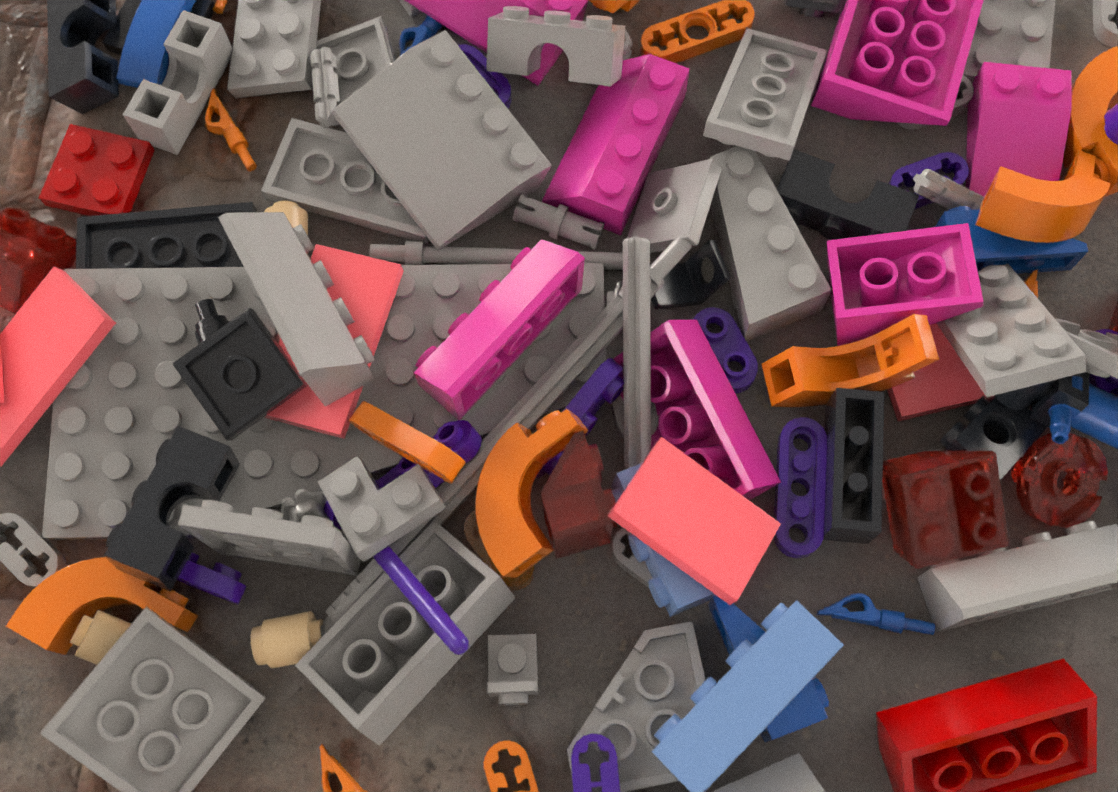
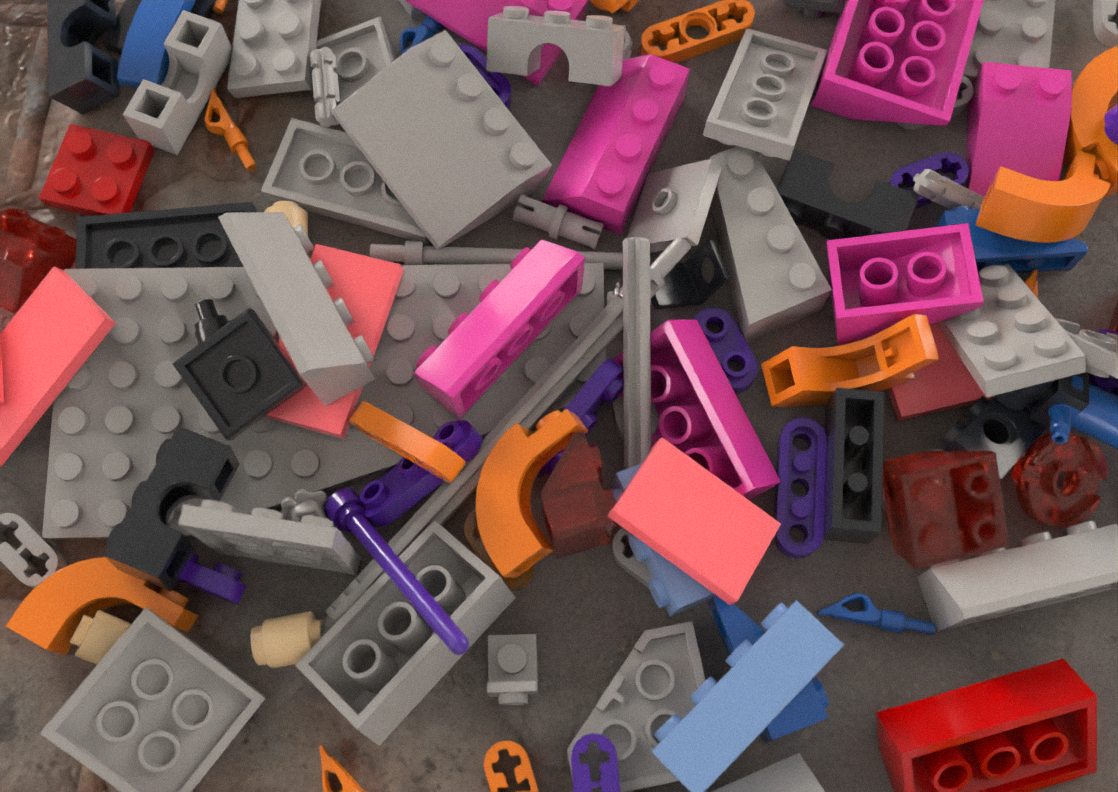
(377, 516): light grey plate -> none

